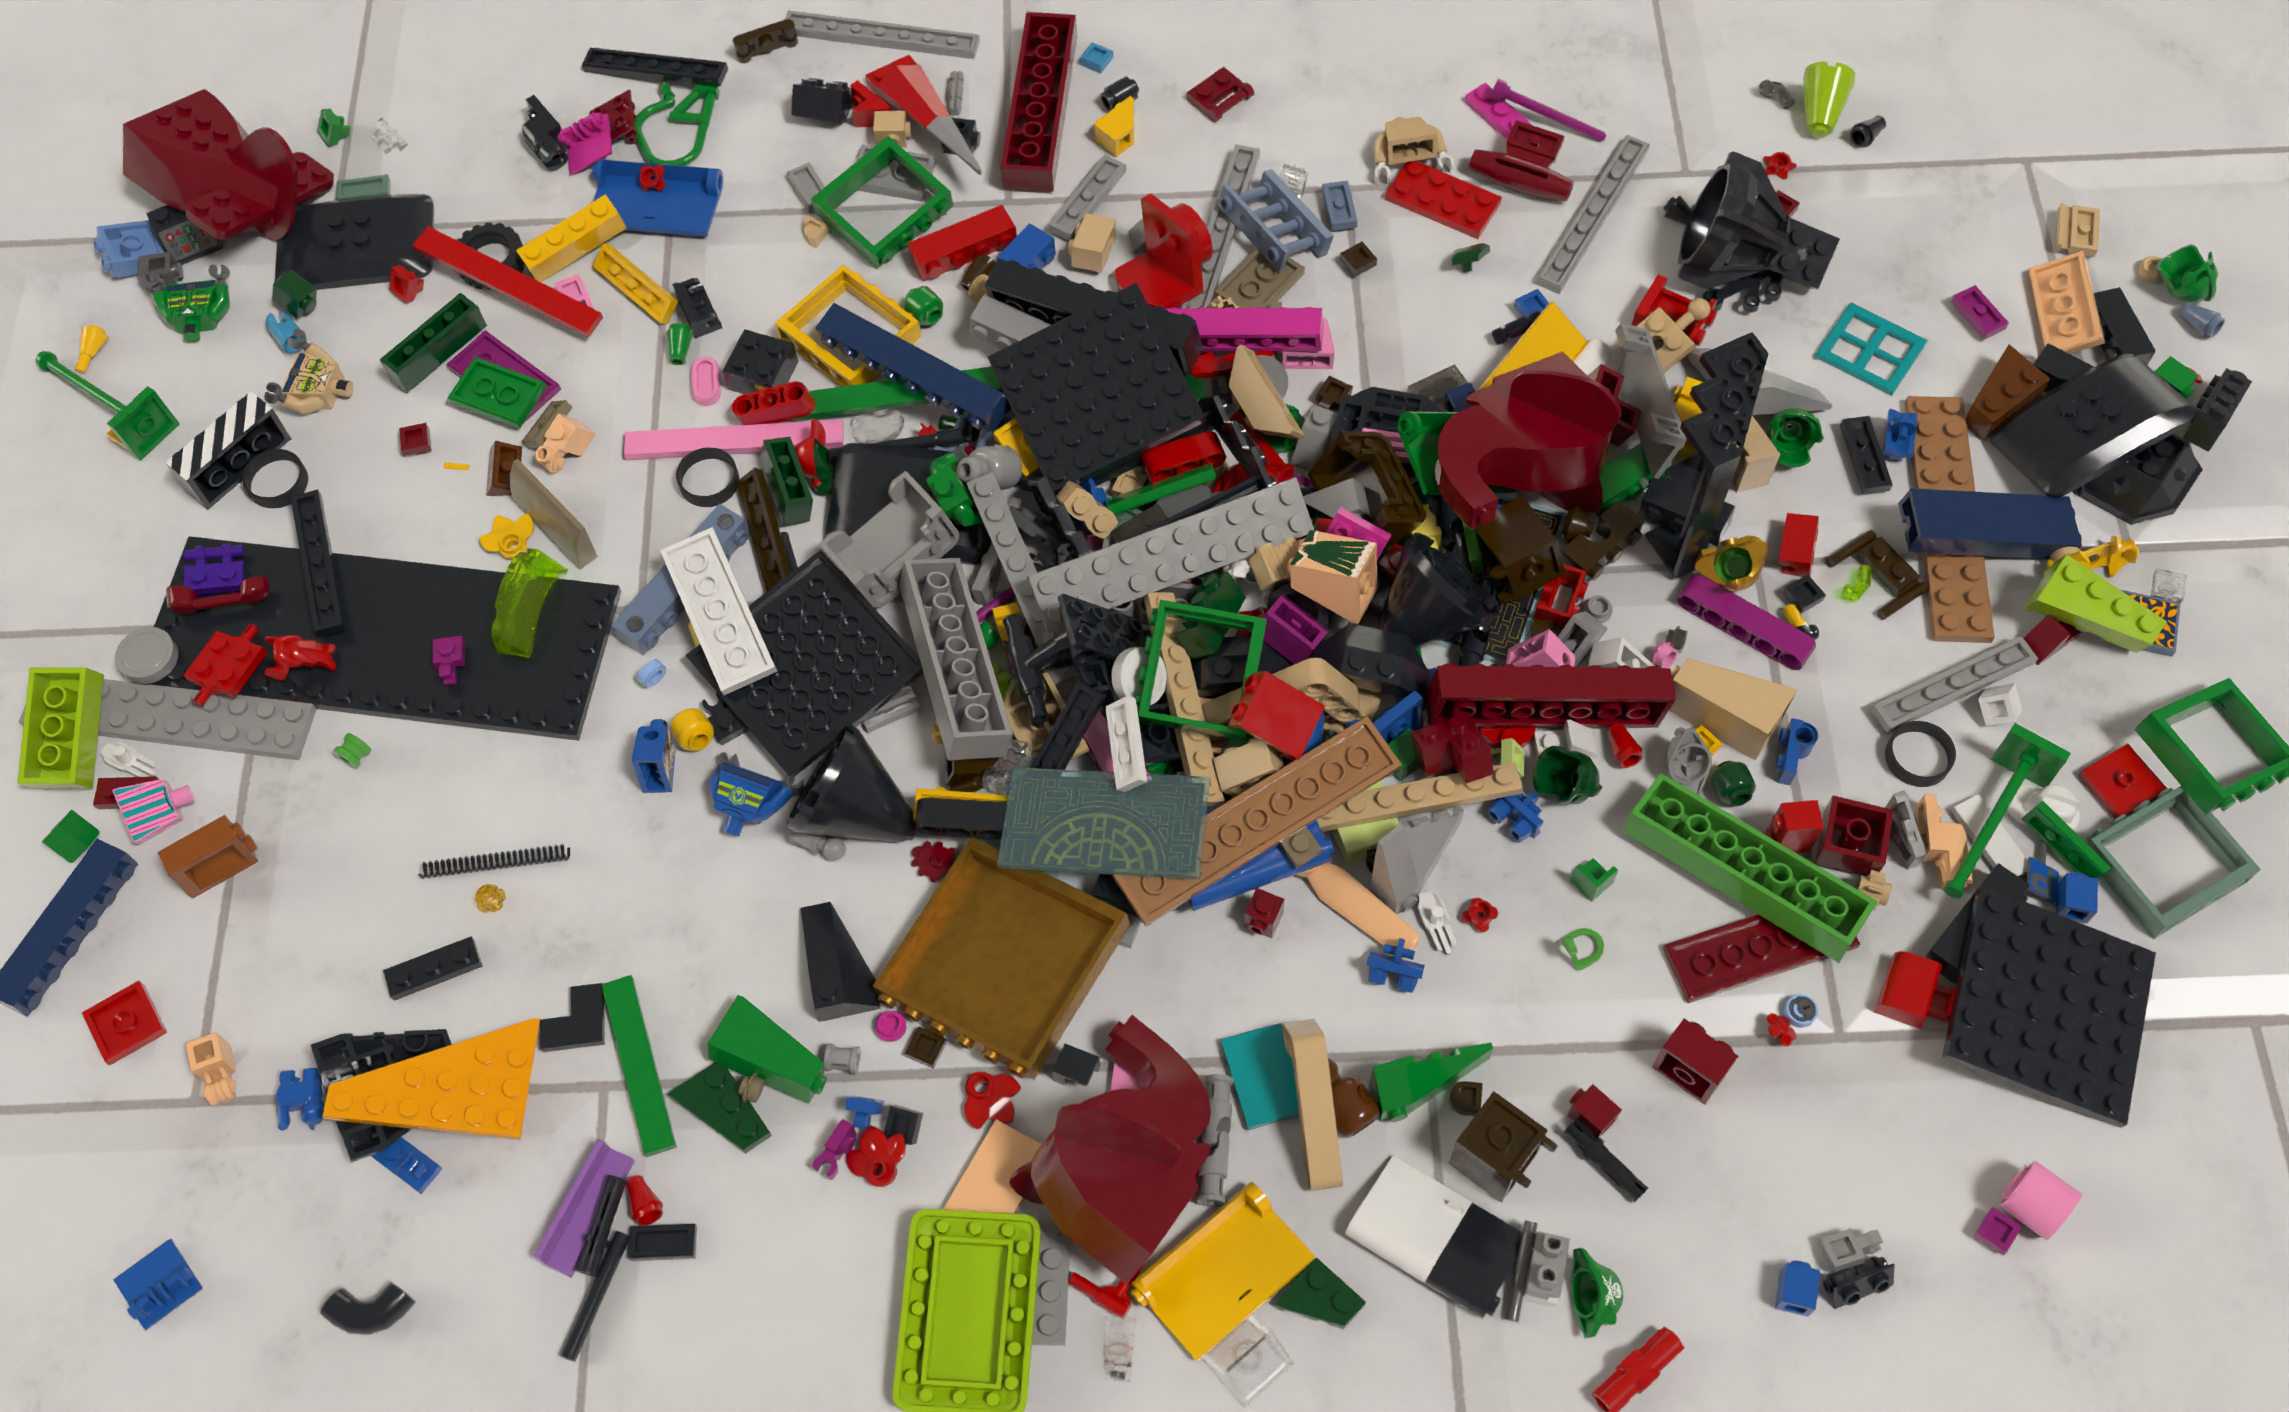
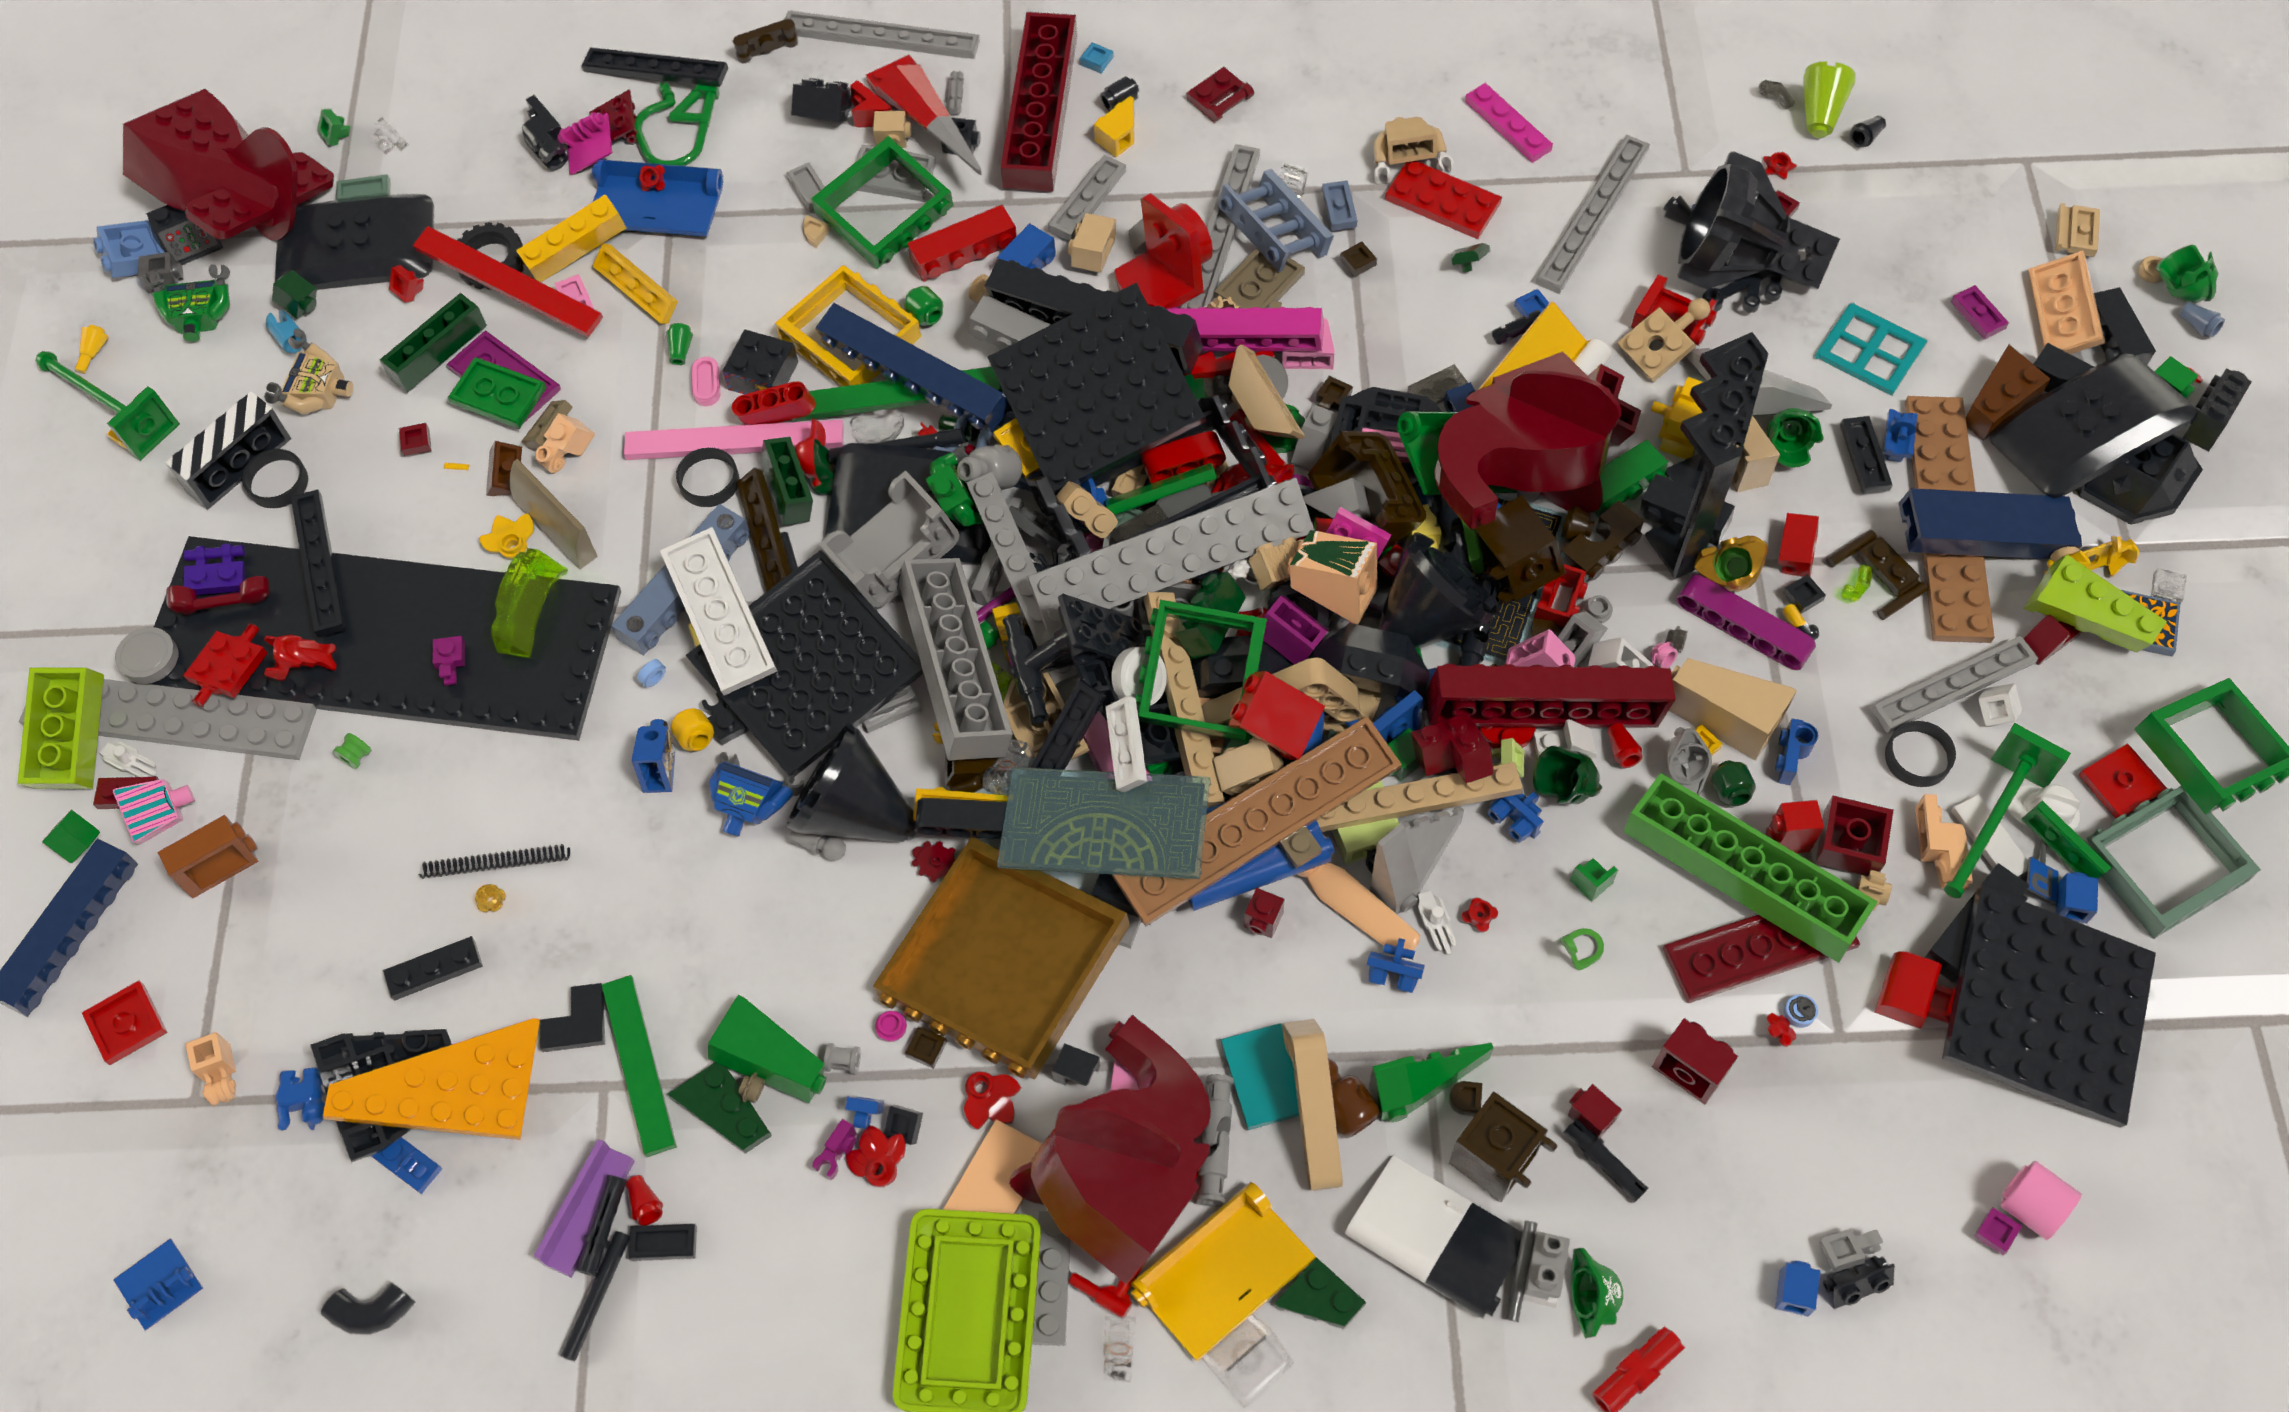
(697, 307): black hinge -> none
(836, 968): black wedge -> none
(979, 265): dark brown cone -> none
(1503, 91): magenta piece -> none
(1526, 163): dark red plate -> none
(1648, 391): light grey bracket -> none
(1904, 831): light grey wing -> none

